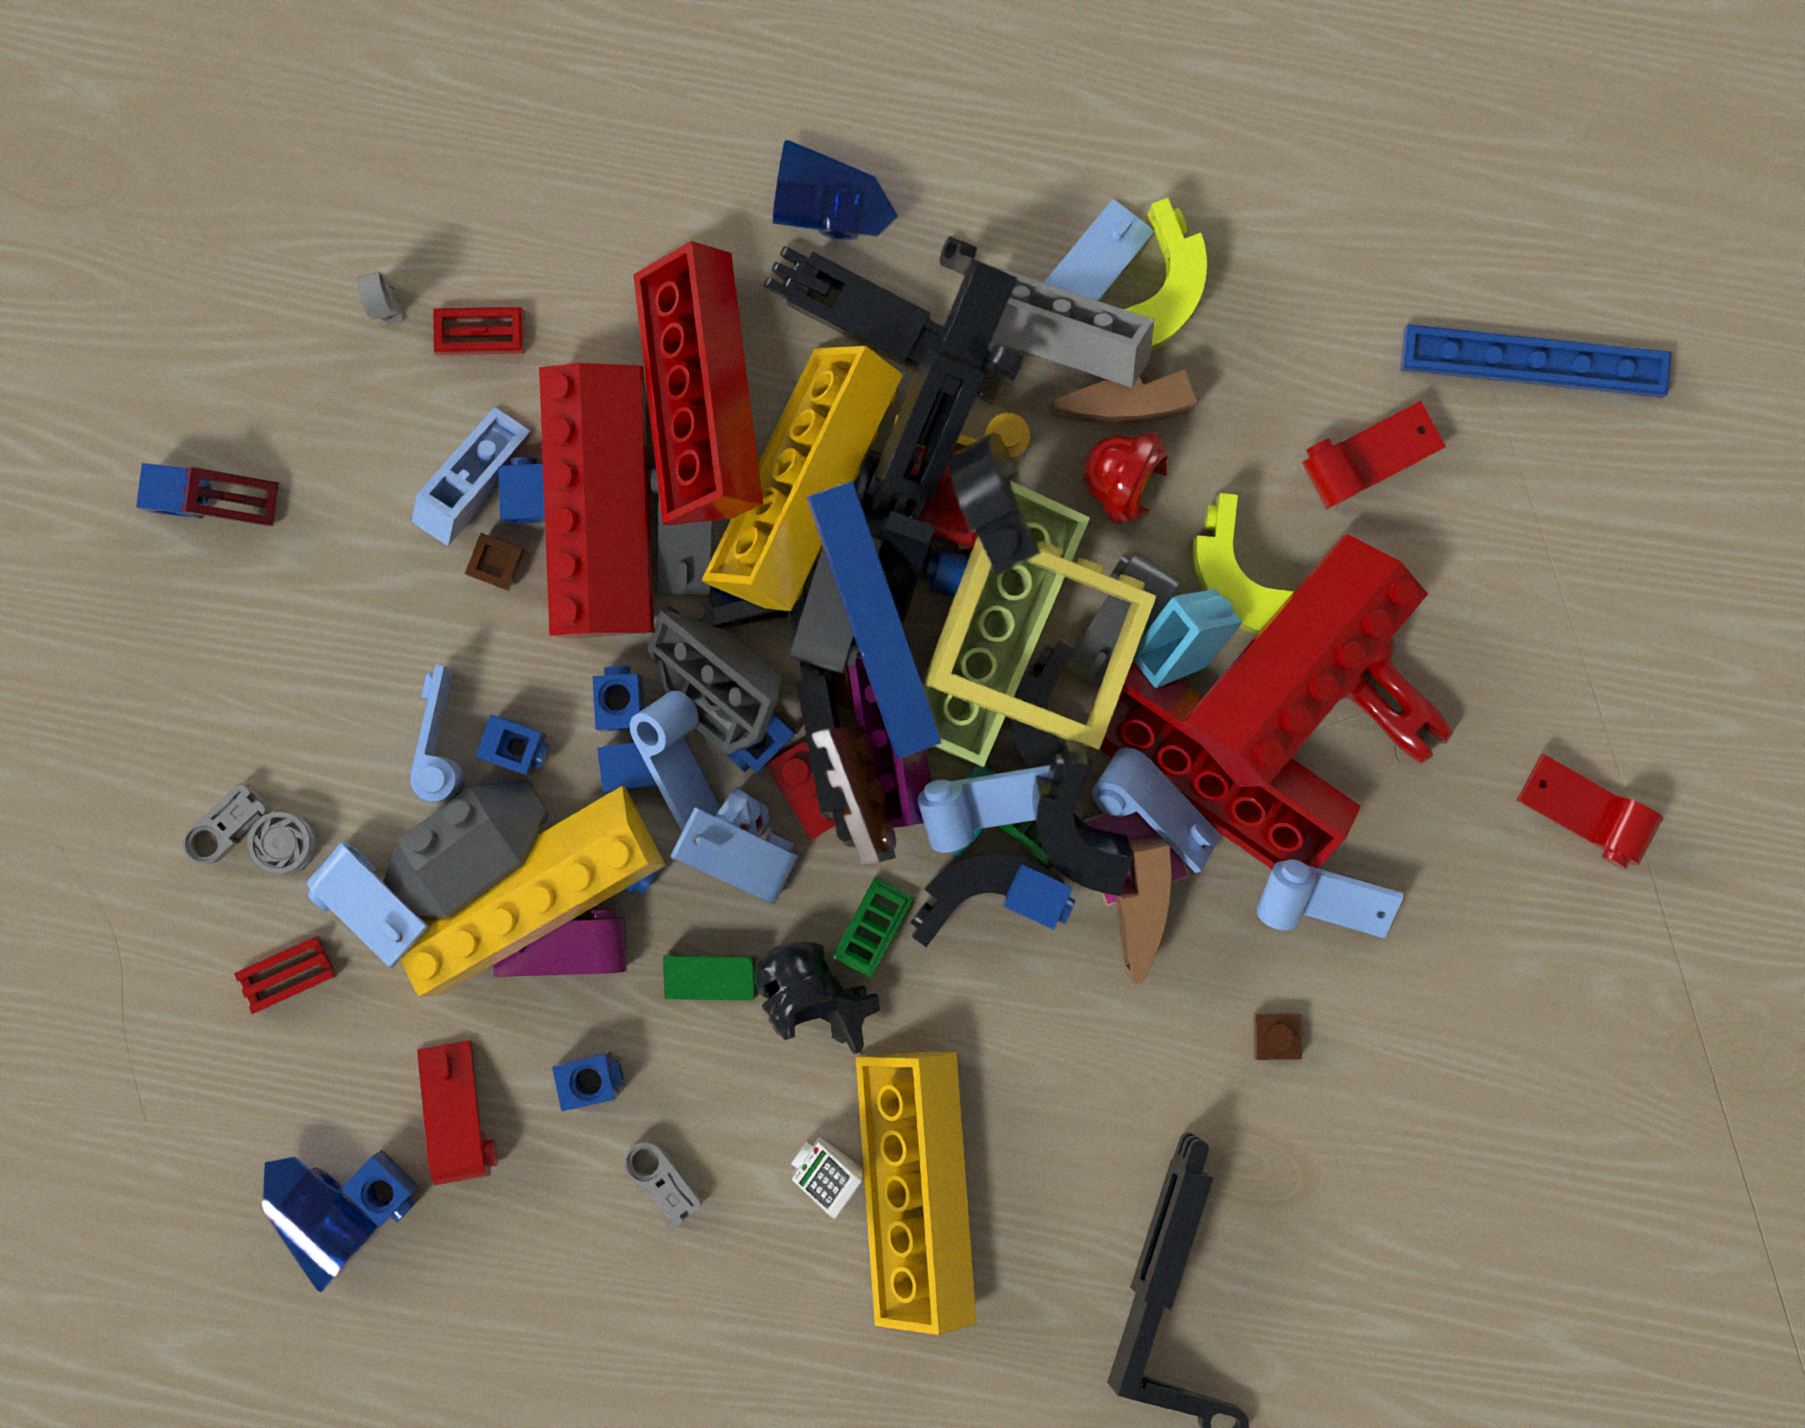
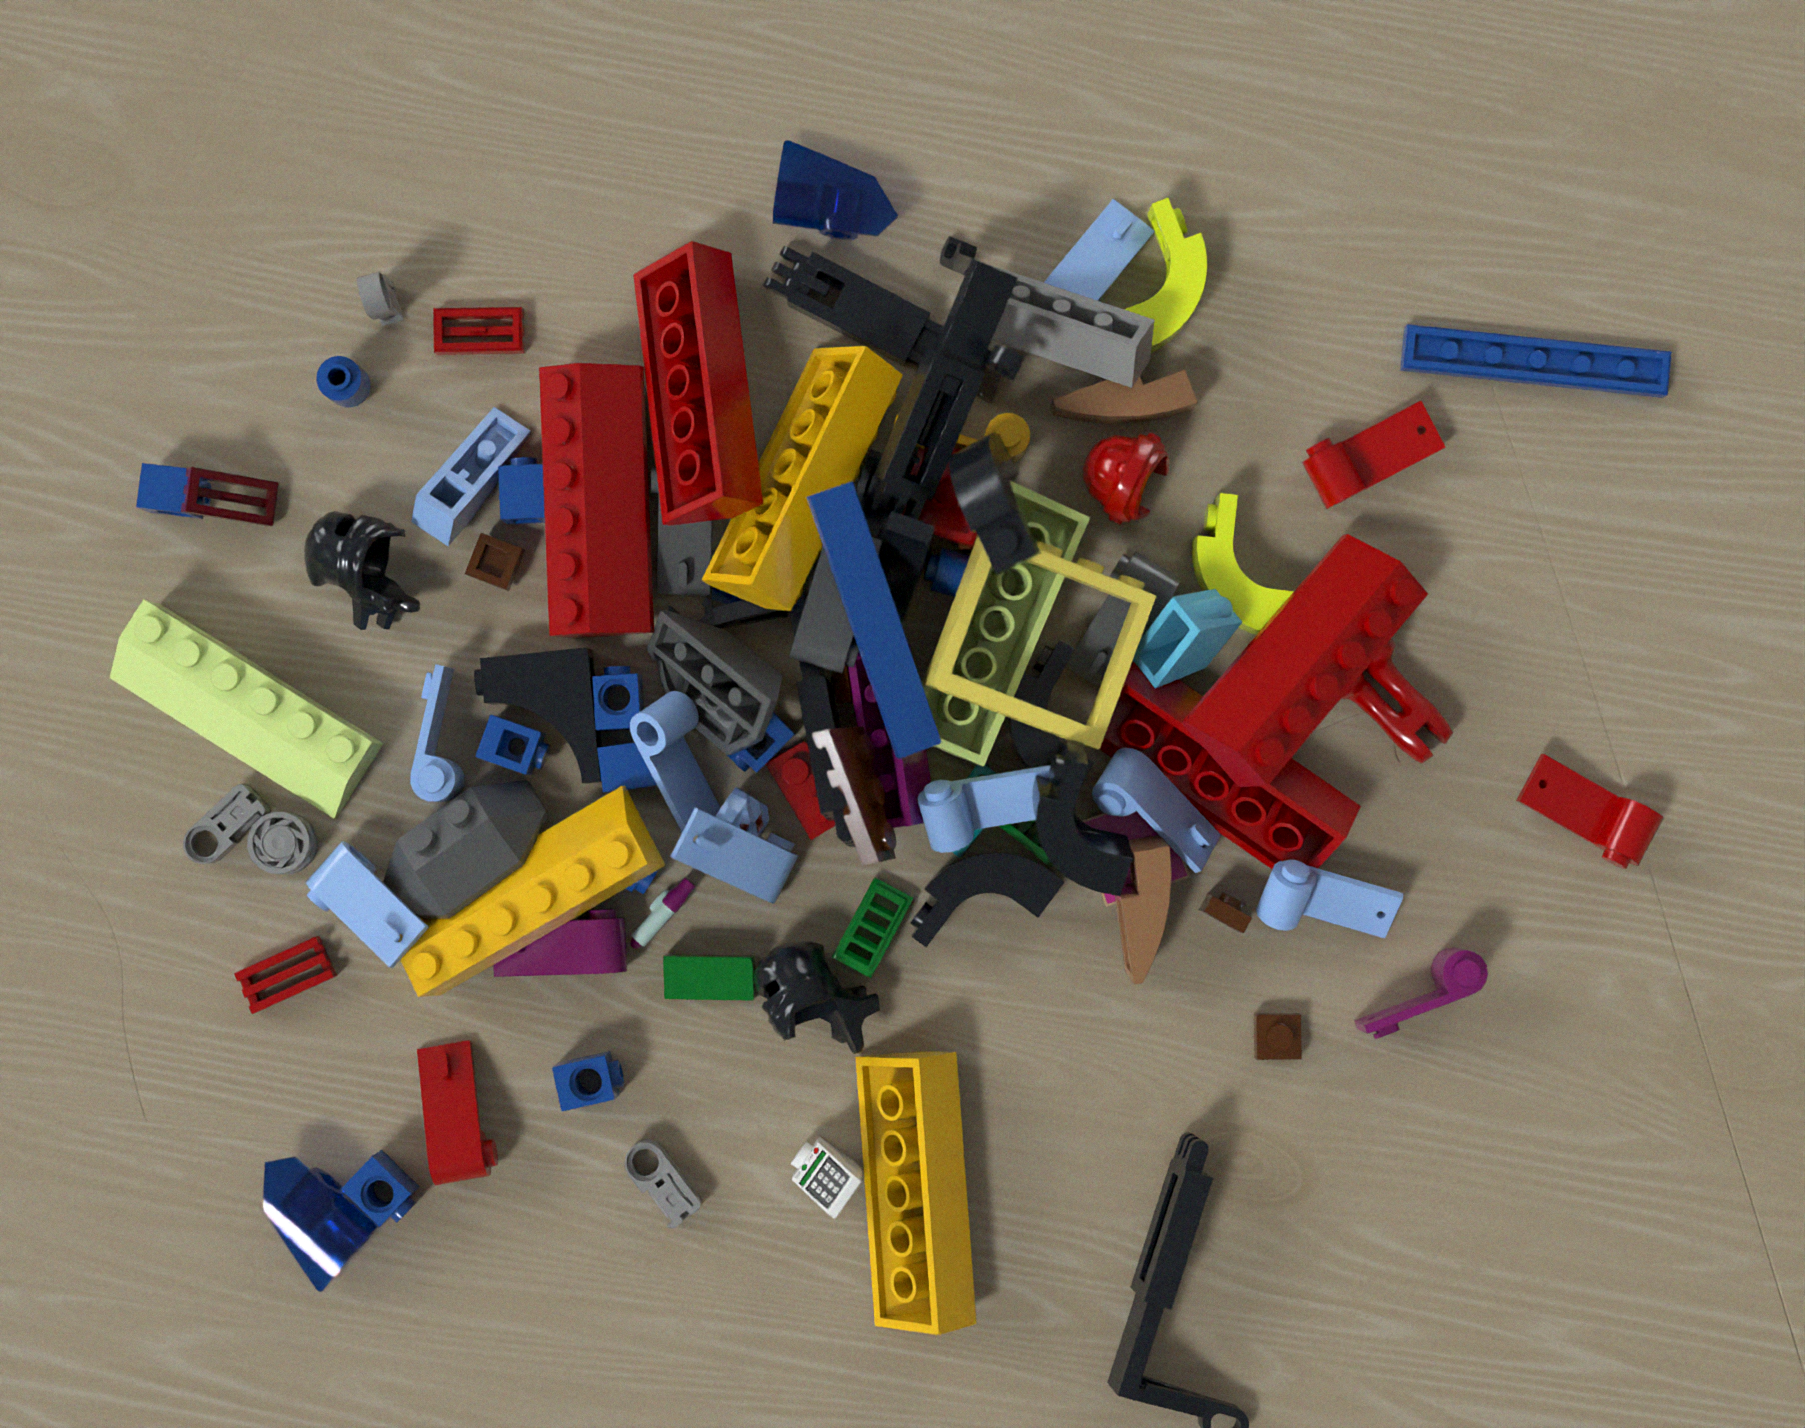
(242, 708): none -> yellowish green slope
(354, 388): none -> blue brick
(356, 559): none -> black piece
(554, 687): none -> black arch
(662, 910): none -> piece
(1039, 898): blue brick -> none
(1226, 910): none -> reddish brown plate
(1455, 975): none -> magenta door

